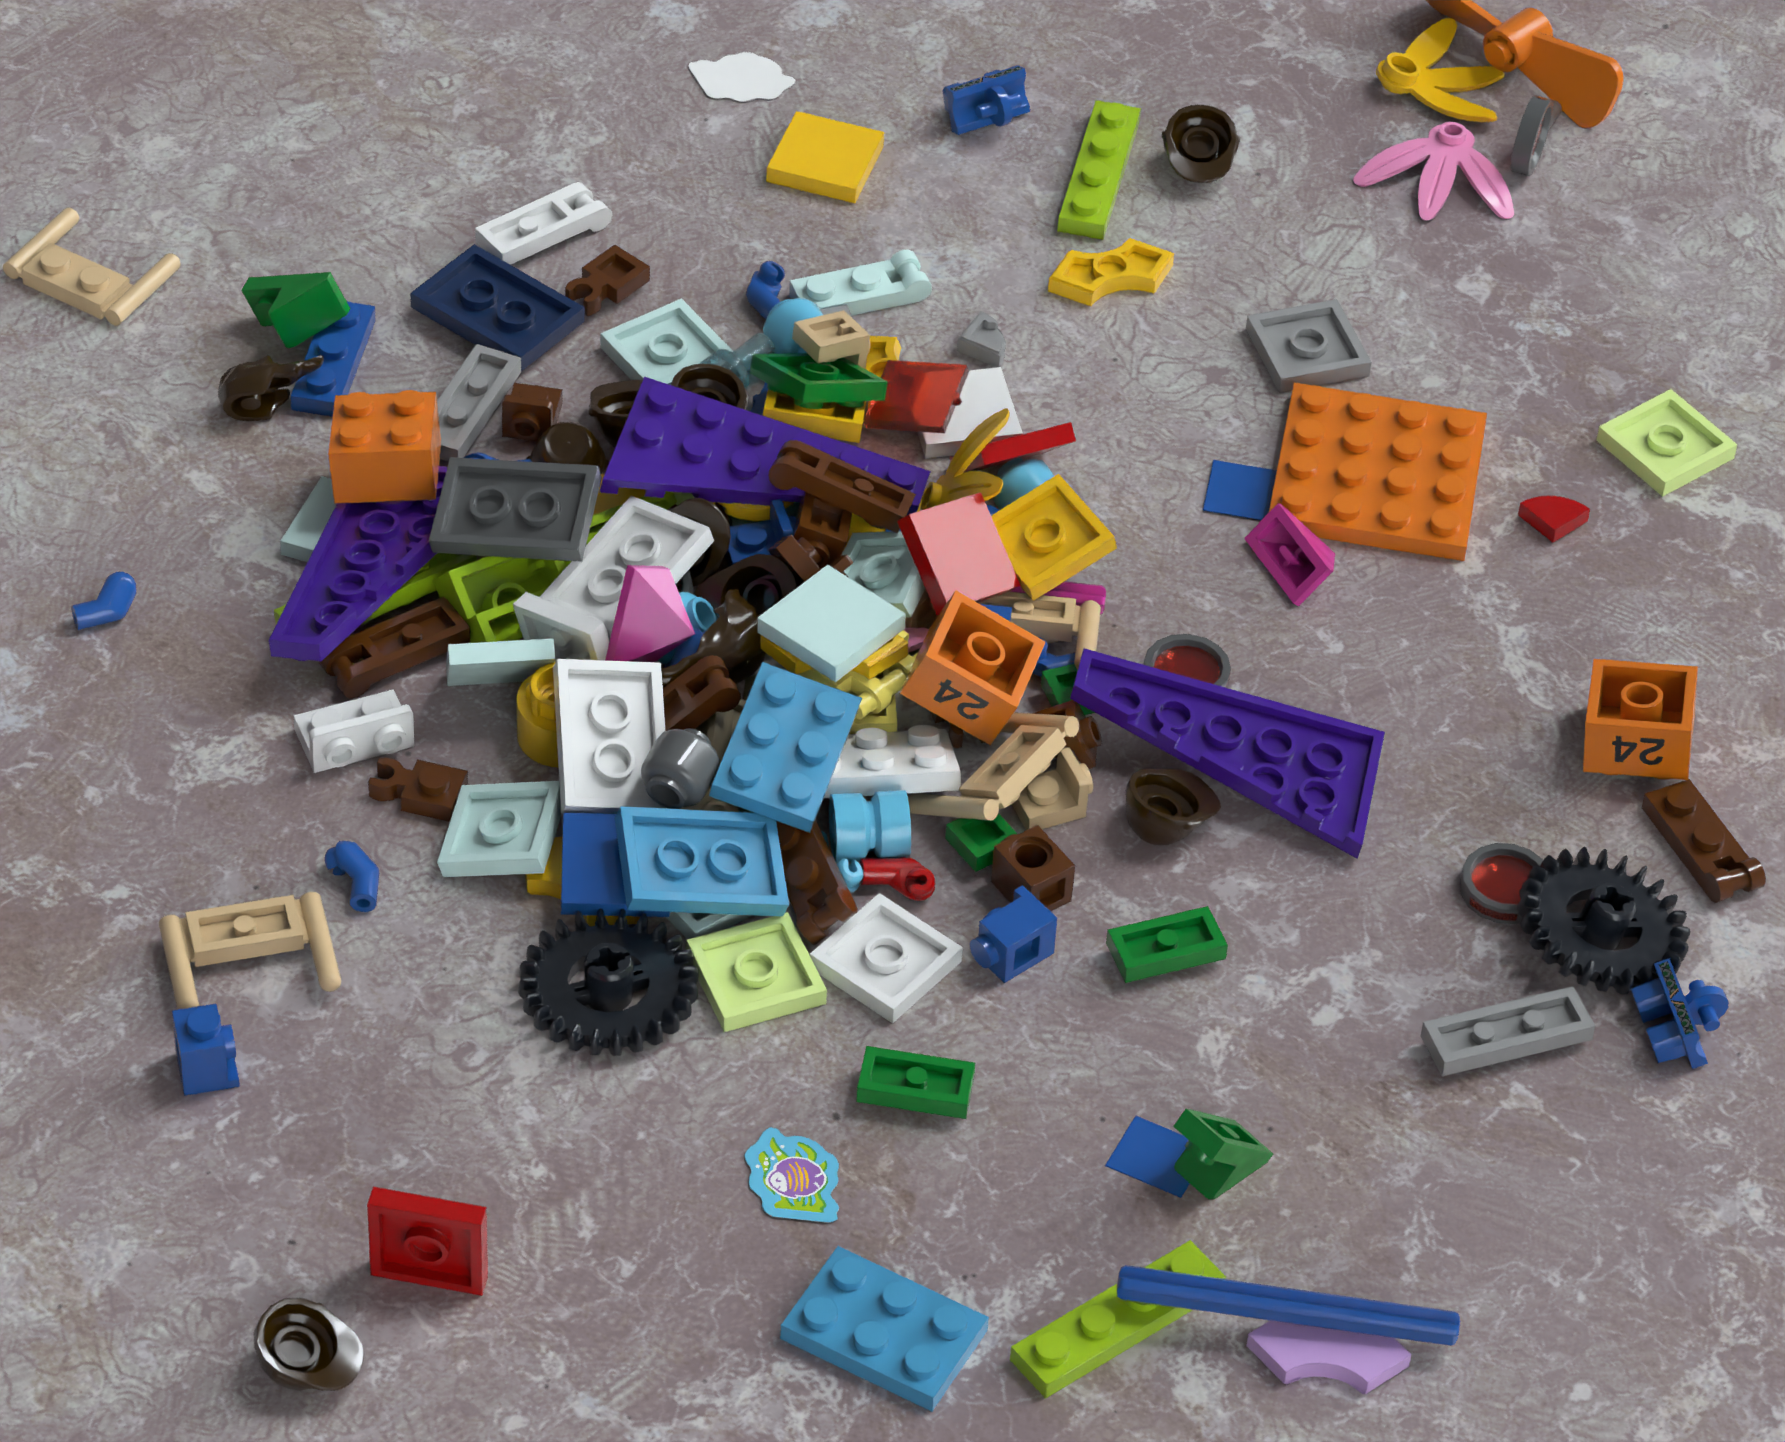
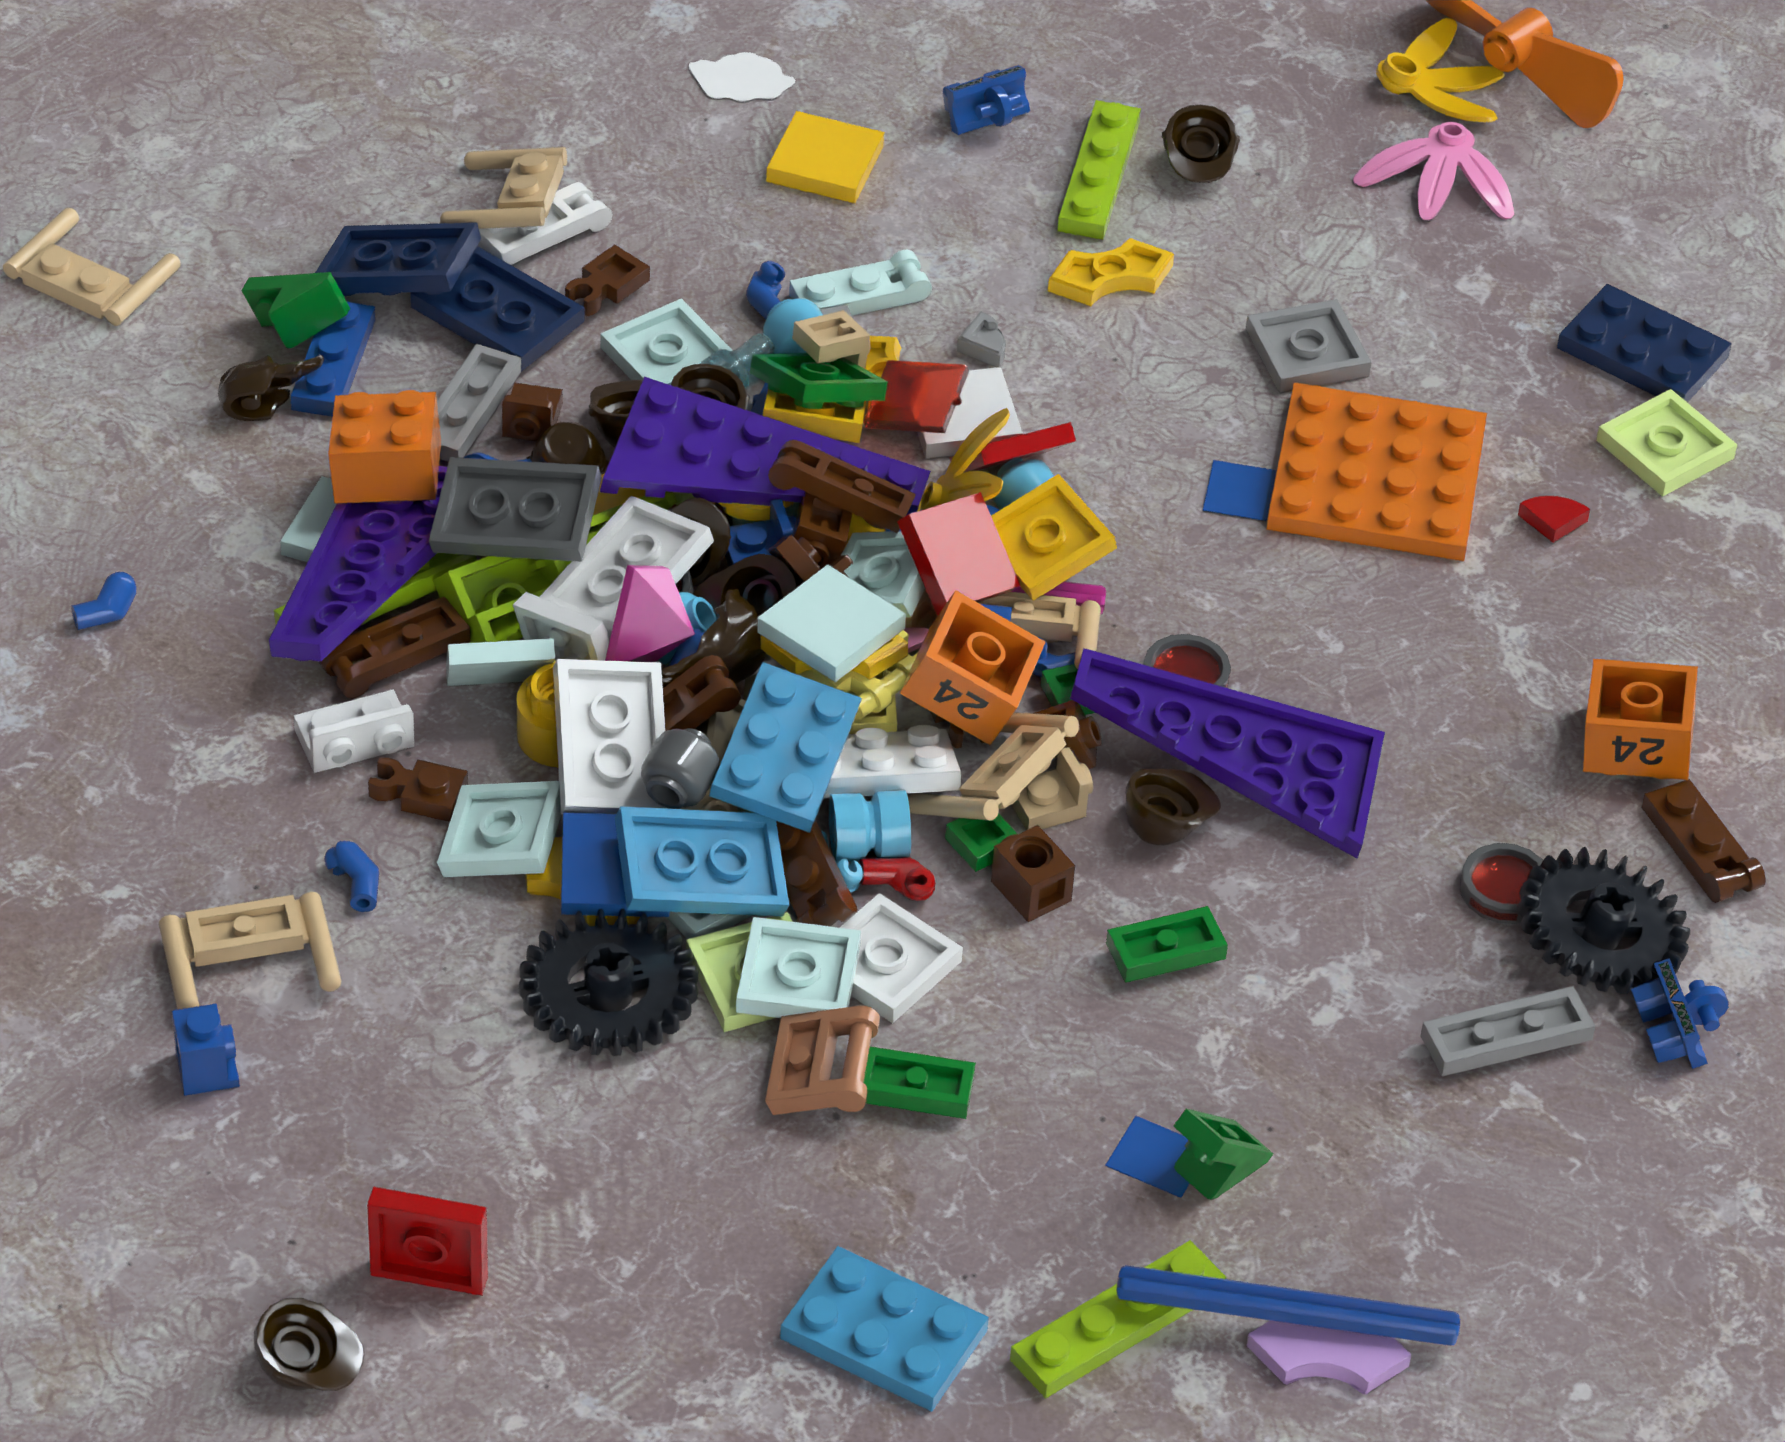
(400, 257): none -> dark blue plate
(527, 190): none -> tan plate
(793, 1177): sticker -> none
(796, 968): none -> light aqua tile
(806, 1057): none -> nougat plate
(1015, 936): blue brick -> none
(1291, 553): dark pink slope -> none
(1533, 133): dark grey piece -> none
(1643, 344): none -> dark blue plate

